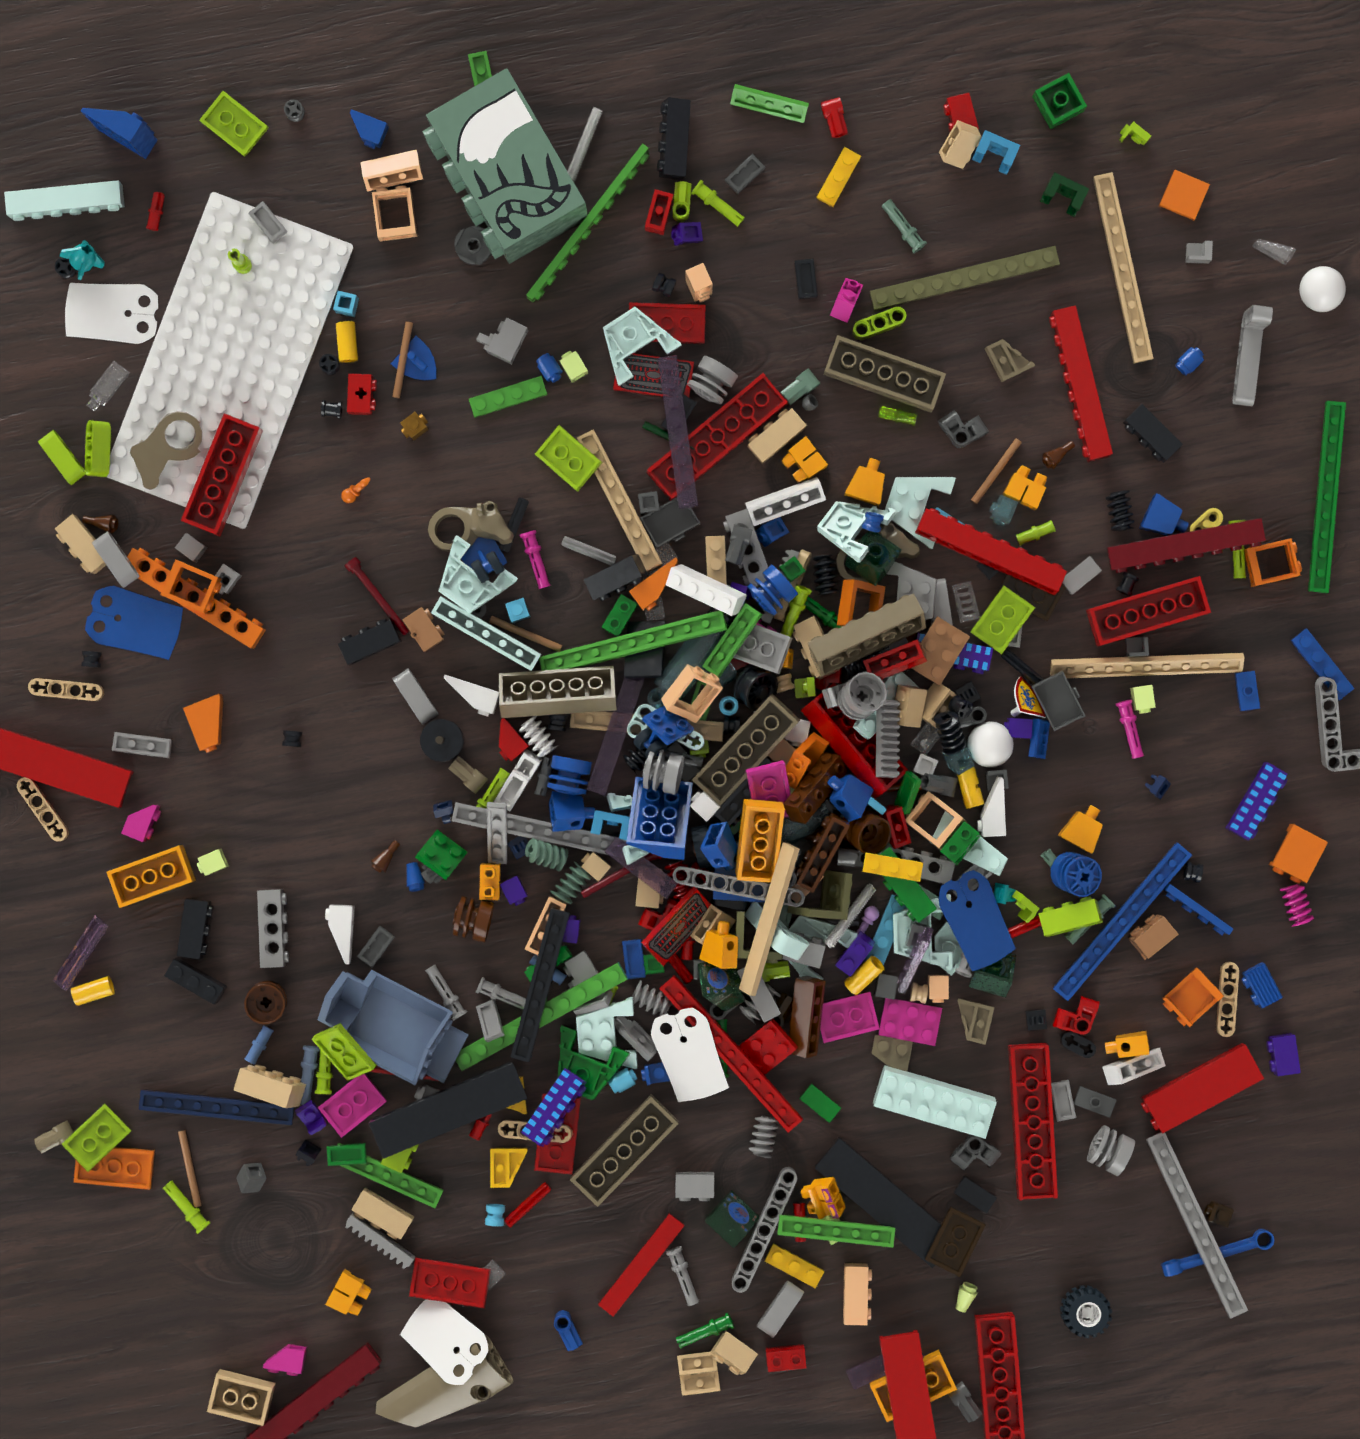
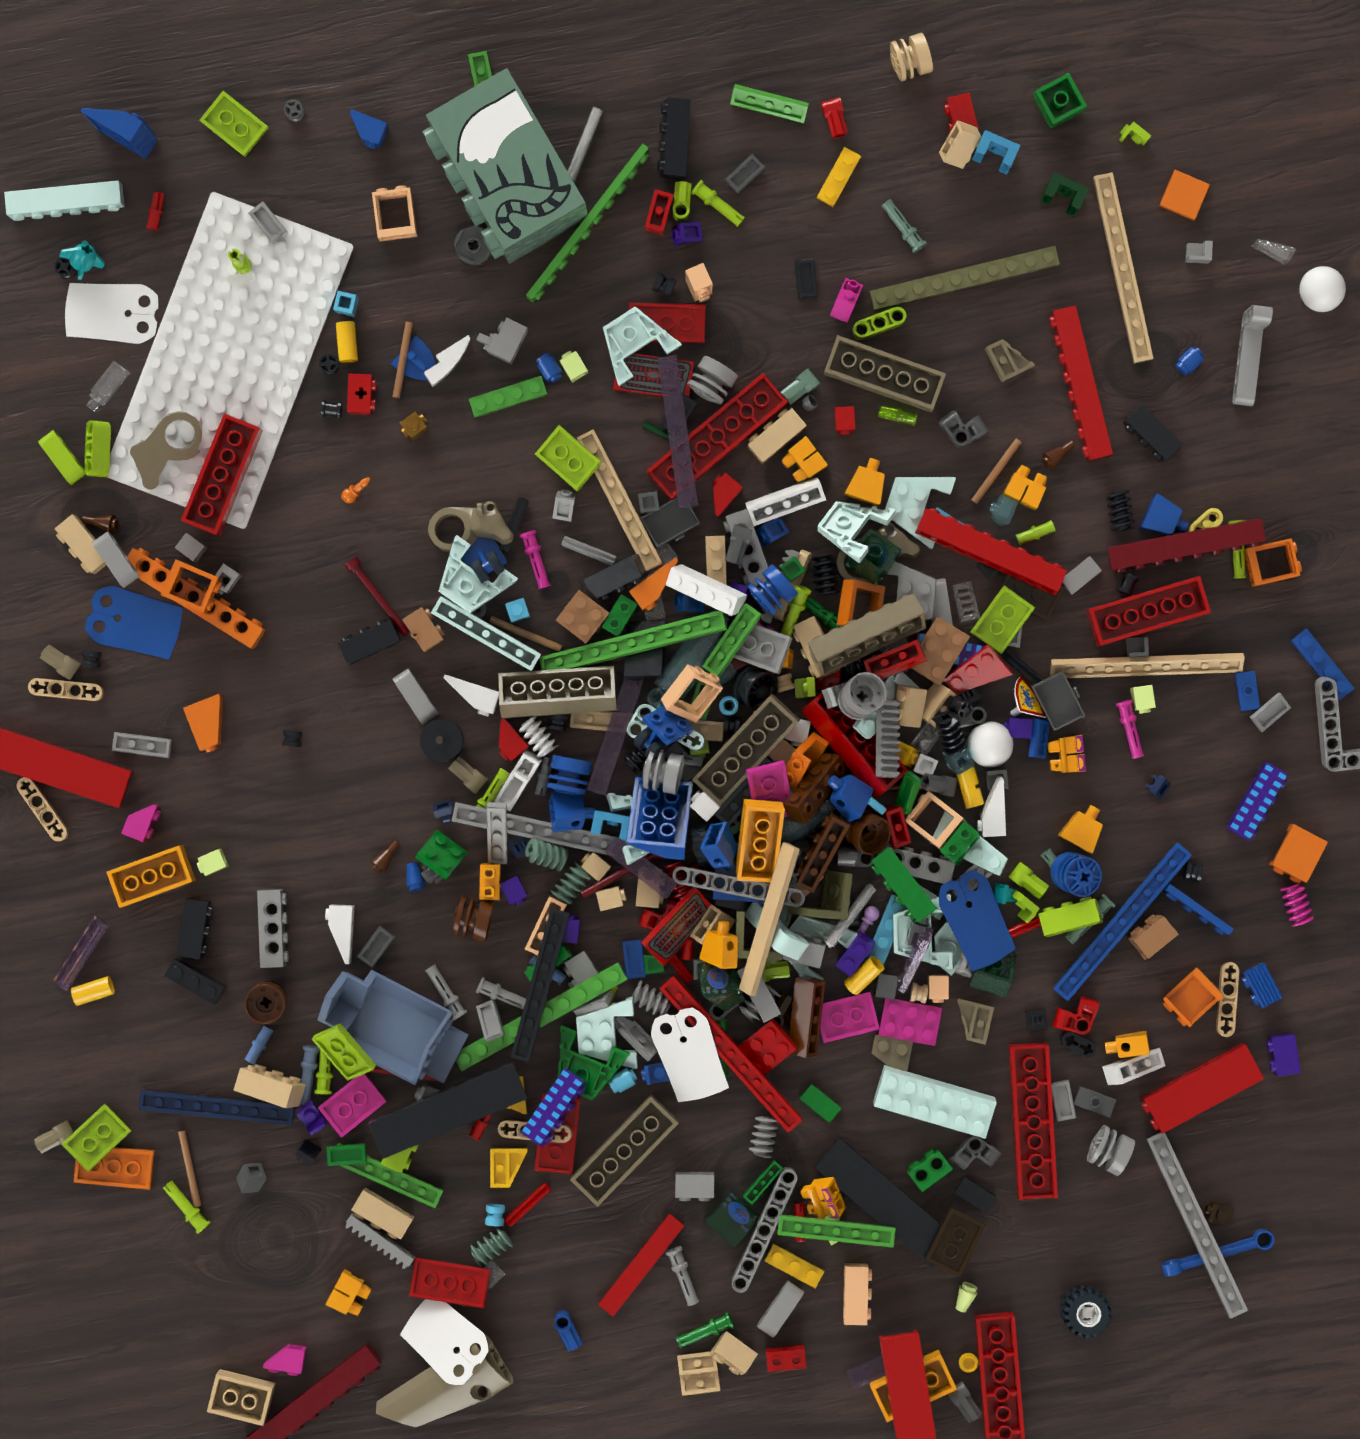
(64, 664): none -> dark tan piece
(391, 170): light nougat brick -> none
(447, 361): none -> white slope
(491, 1246): none -> sand green piece
(564, 505): none -> light grey bracket
(582, 617): none -> medium nougat brick
(611, 898): none -> tan brick
(685, 603): none -> blue bracket
(724, 492): none -> red slope
(762, 1181): none -> green piece
(844, 420): none -> red brick
(872, 522): blue wheel -> none
(892, 867): yellow plate -> none
(906, 58): none -> tan wheel
(907, 754): none -> yellow bracket
(932, 1174): none -> green brick
(968, 1362): none -> yellow plate
(977, 670): none -> wing
(1025, 878): none -> lime piece
(1065, 746): none -> light orange hips
(1270, 712): none -> light grey tile
(1327, 497): green plate -> none

